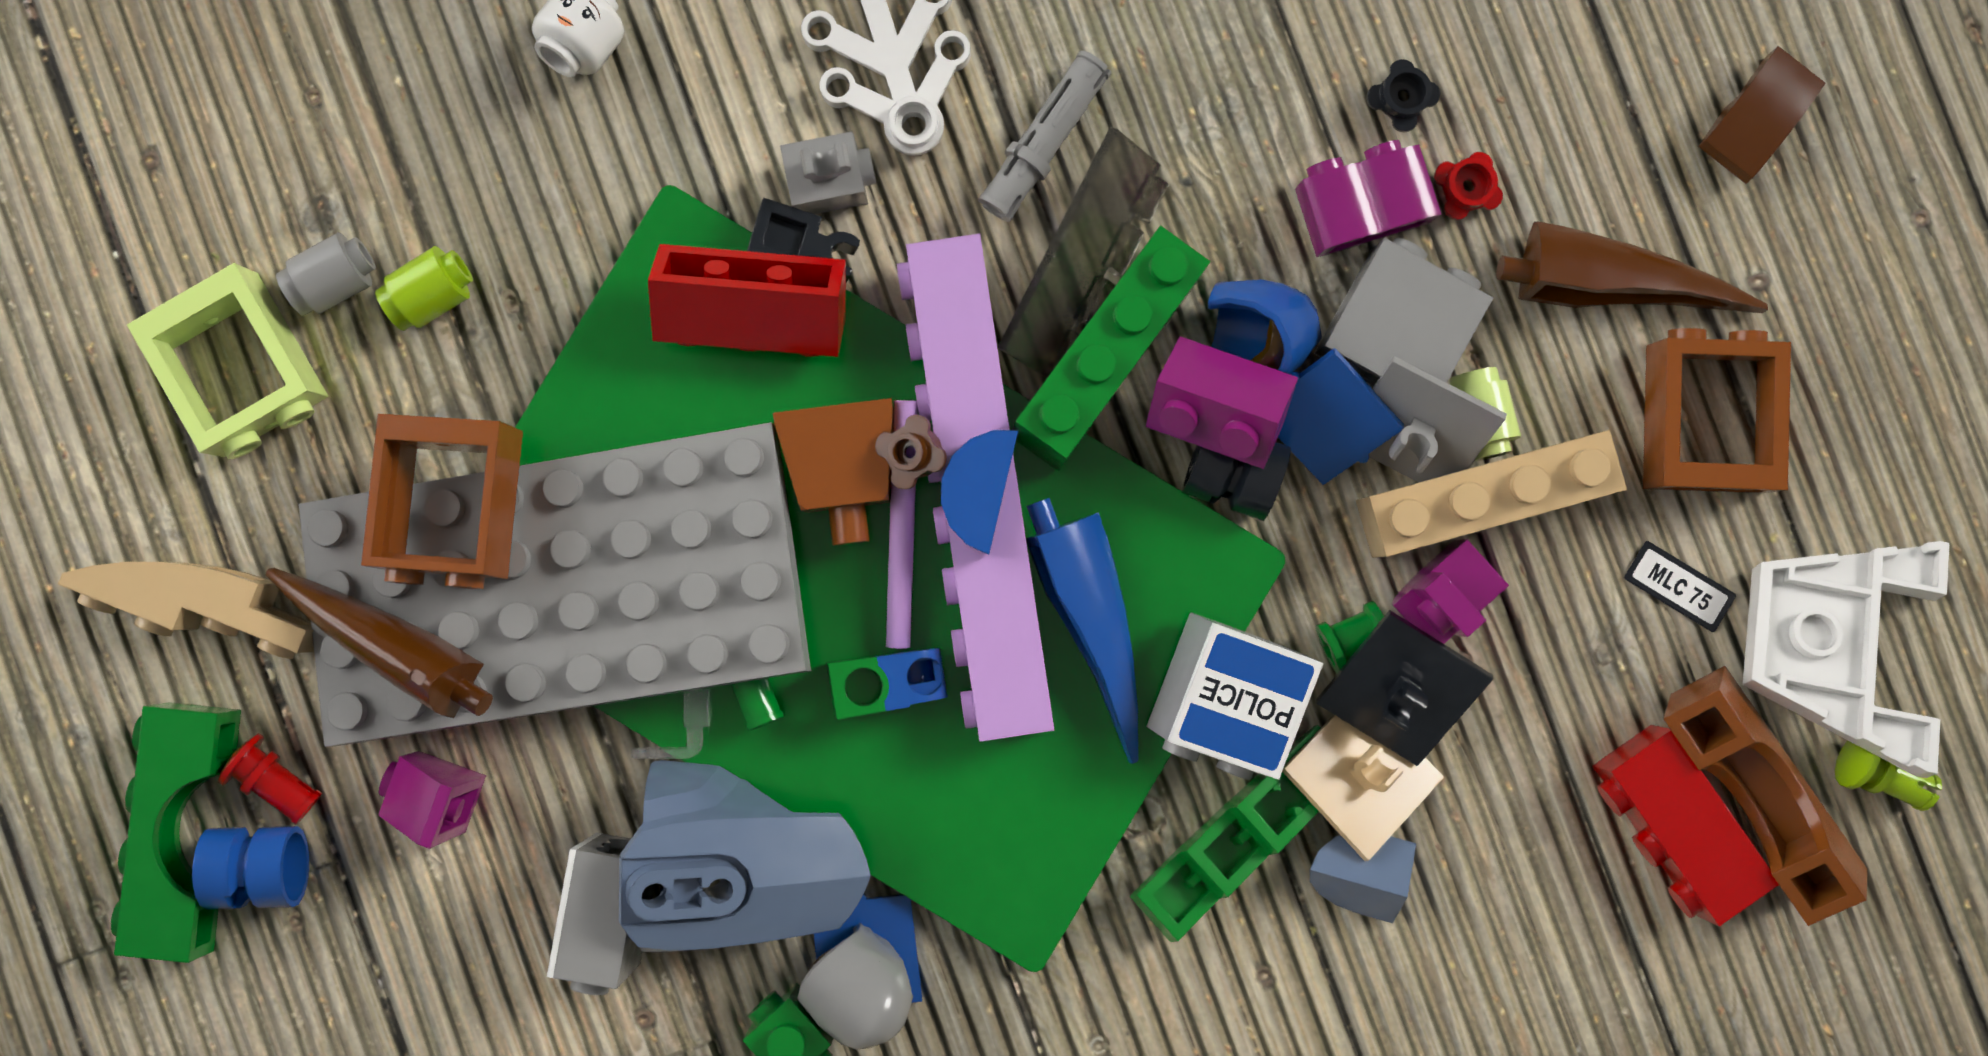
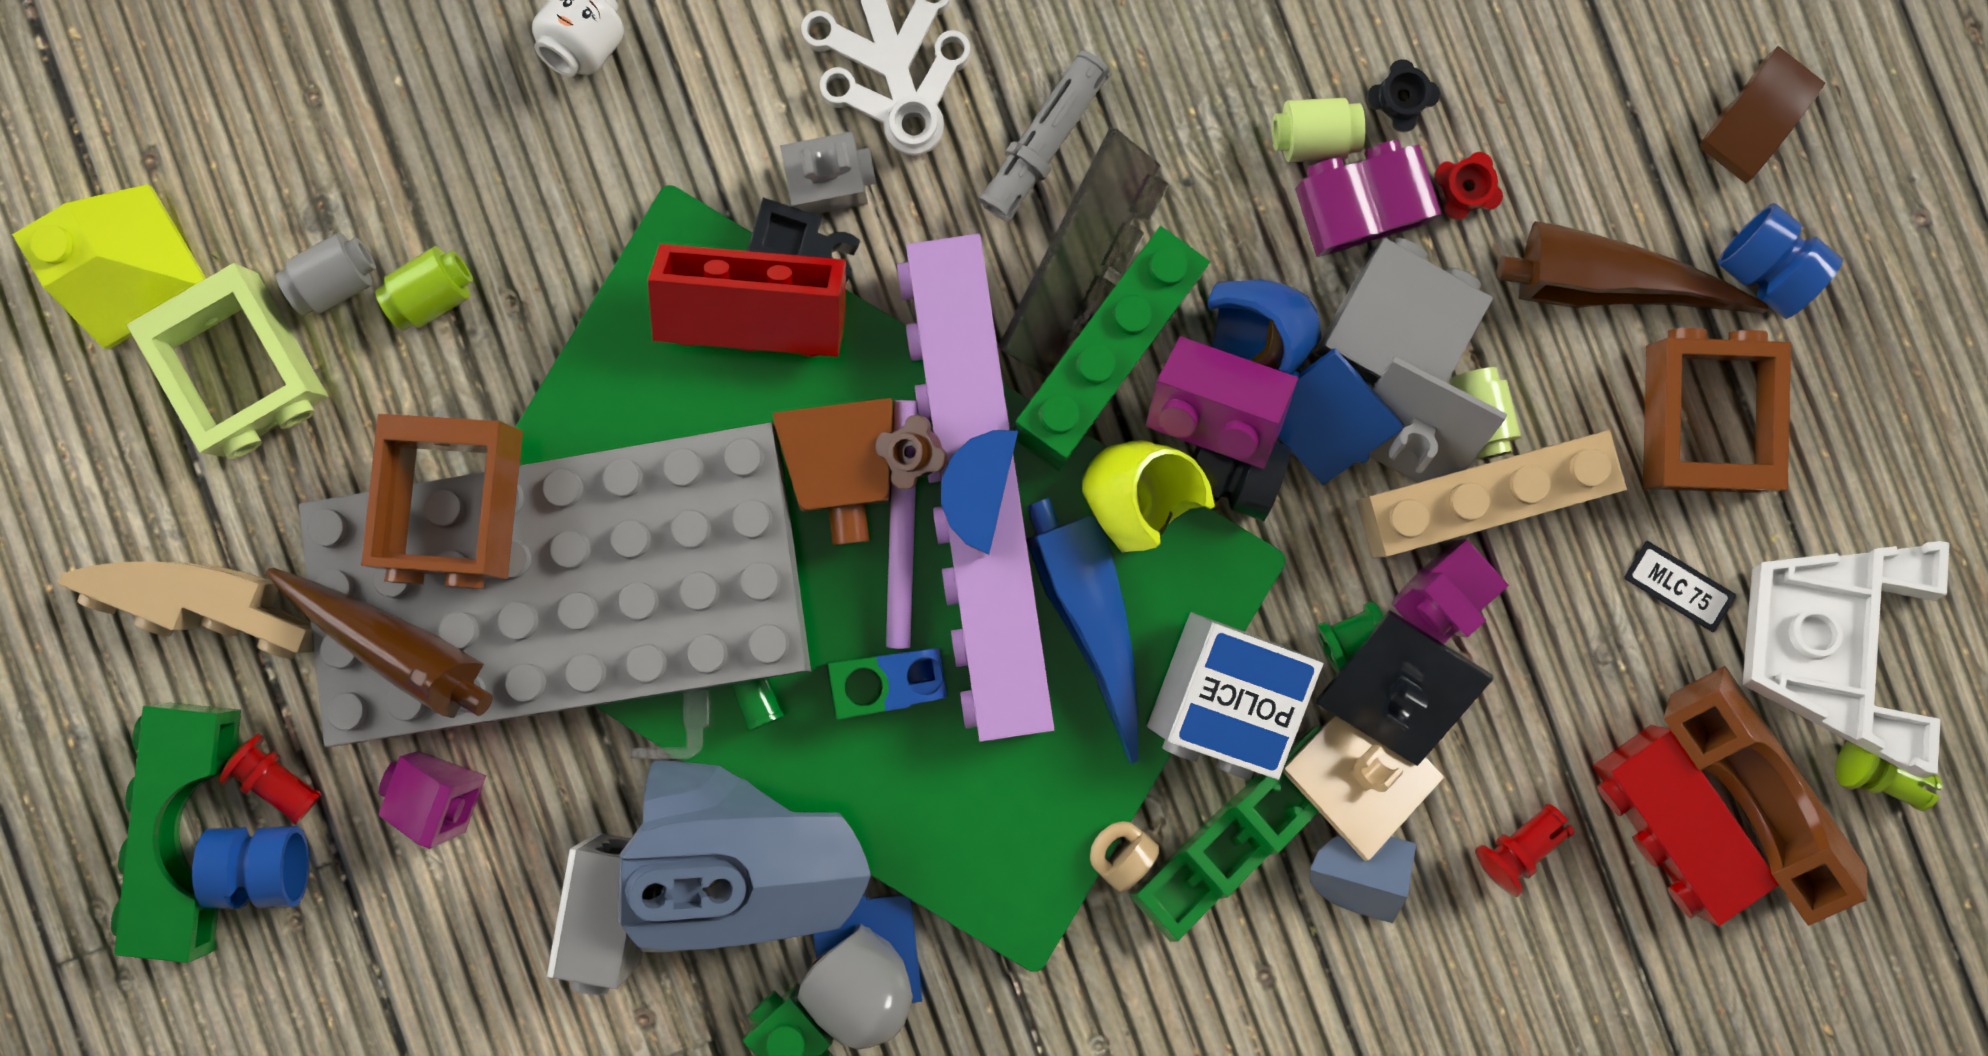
(110, 259): none -> neon yellow slope
(1129, 861): none -> tan tile
(1141, 489): none -> neon yellow piece
(1318, 129): none -> yellowish green brick
(1524, 849): none -> red pin
(1780, 261): none -> blue wheel

